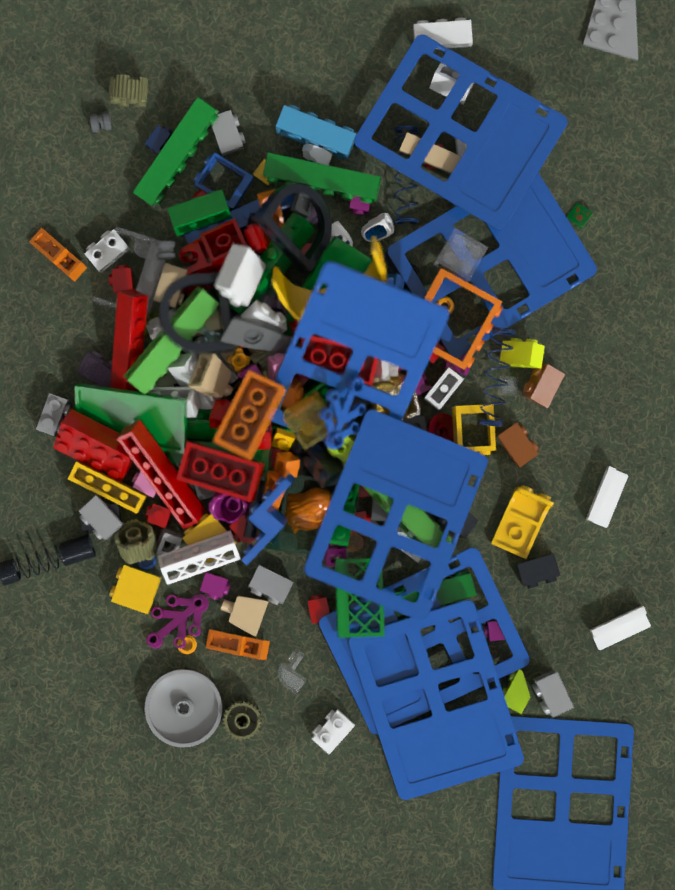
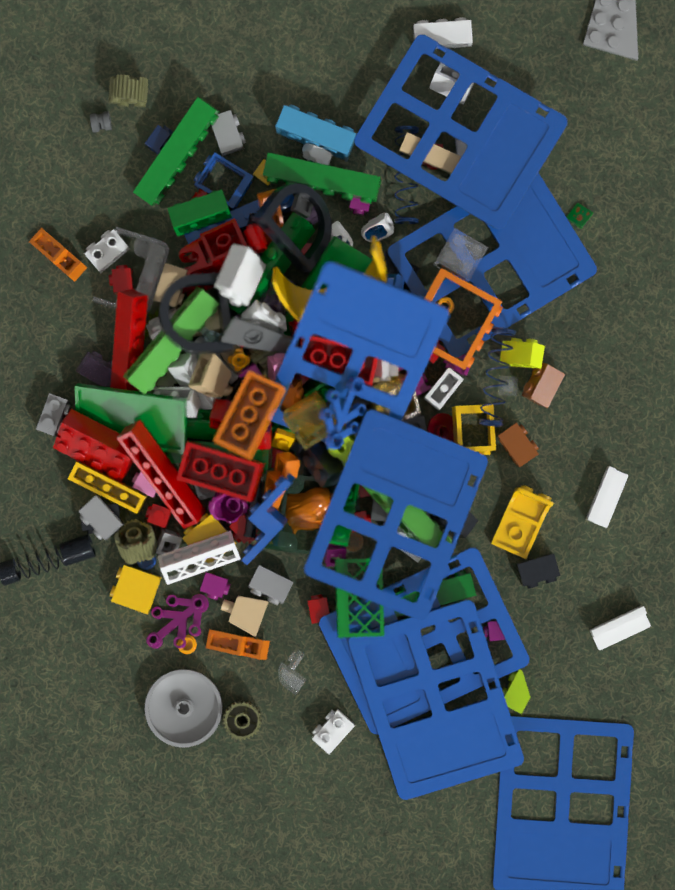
(165, 250): dark grey wheel -> none
(552, 693): light grey brick -> none

